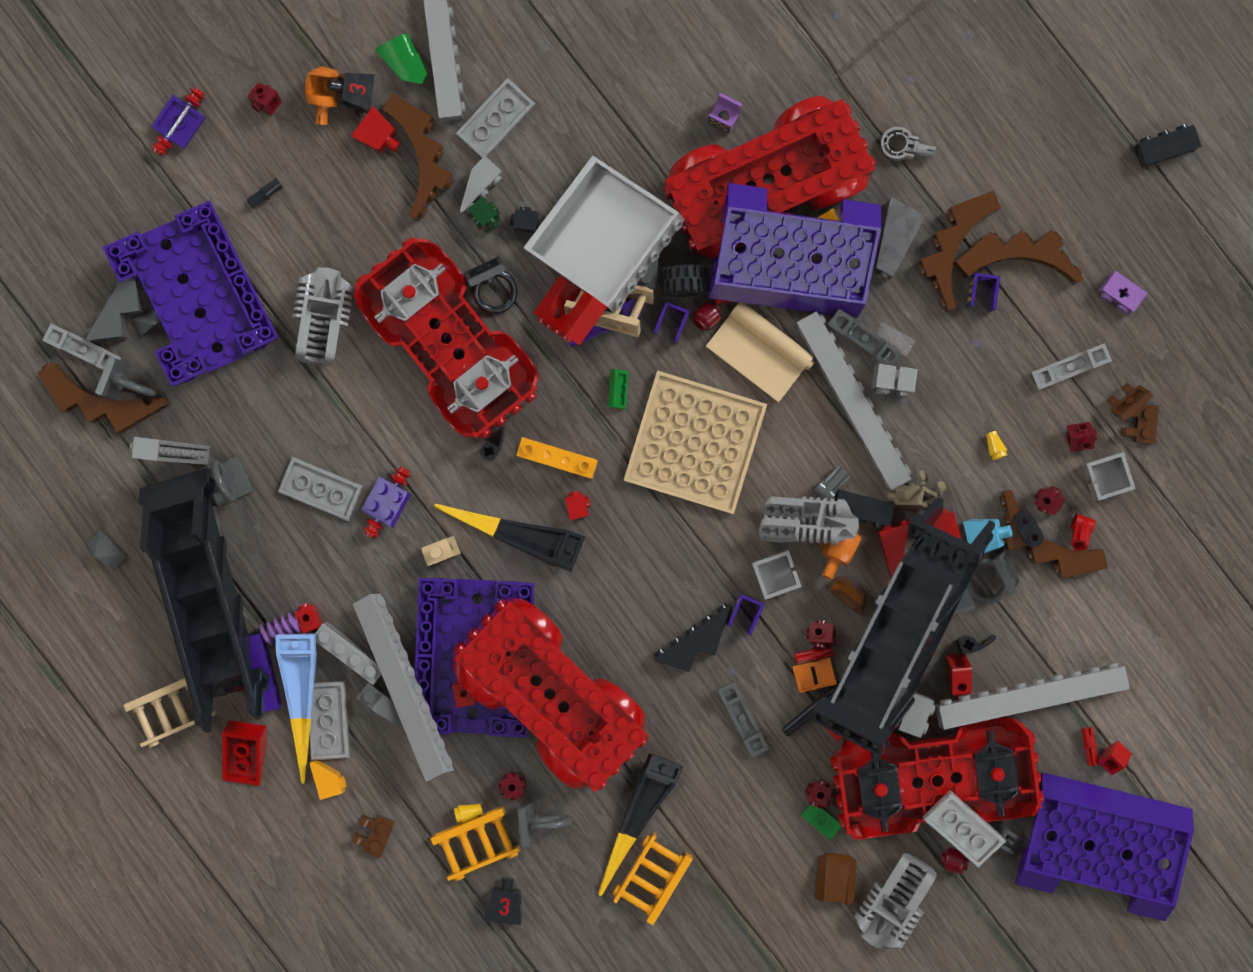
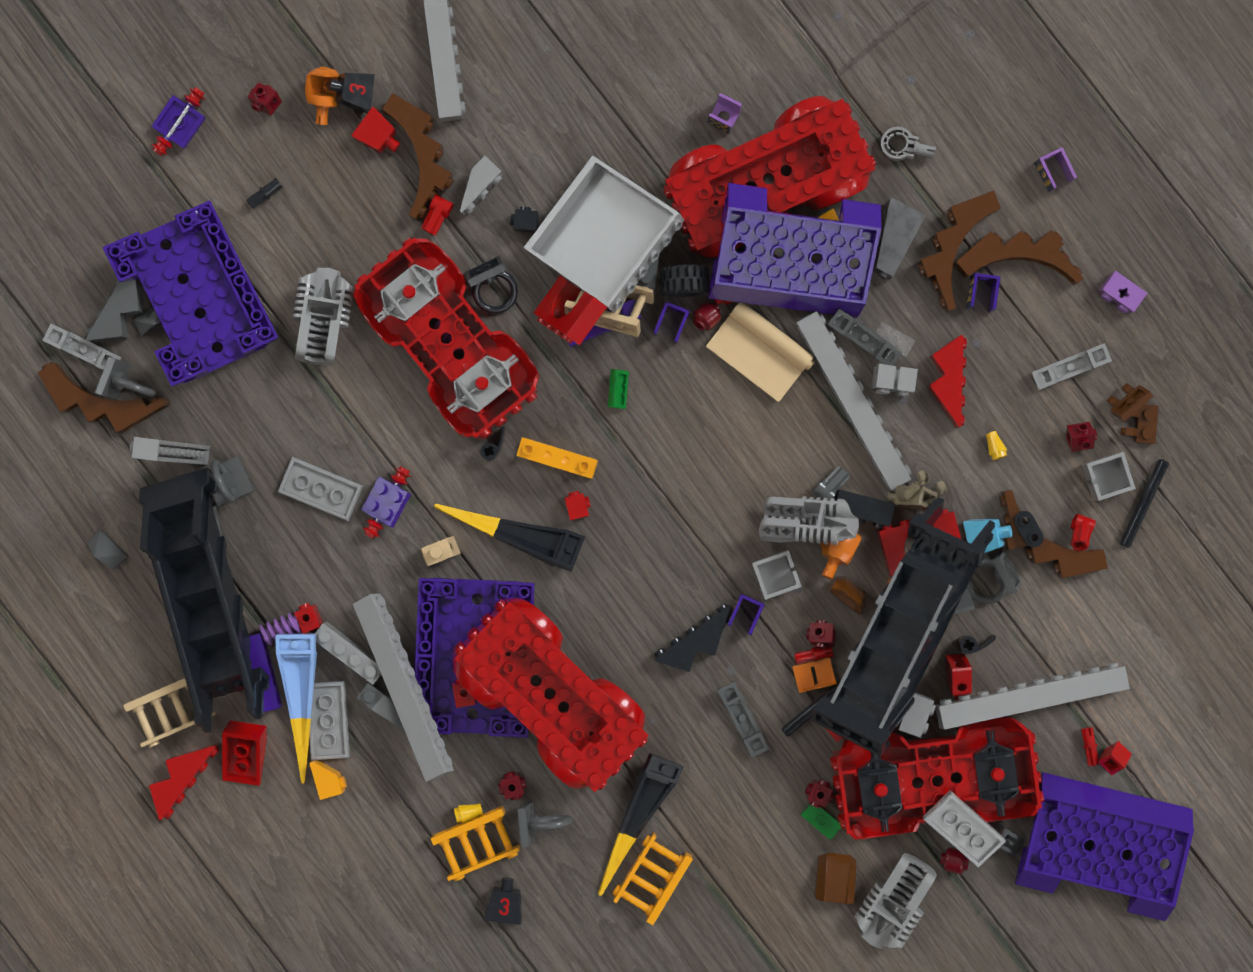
(182, 773): none -> red slope
(378, 836): reddish brown plate -> none
(403, 59): green panel -> none
(439, 210): none -> red piece
(484, 214): dark green brick -> none
(495, 118): light grey tile -> none
(695, 442): tan plate -> none
(949, 386): none -> red slope
(1056, 503): dark red brick -> none
(1064, 164): none -> medium lavender piece
(1144, 503): none -> black axle
(1167, 145): black brick -> none

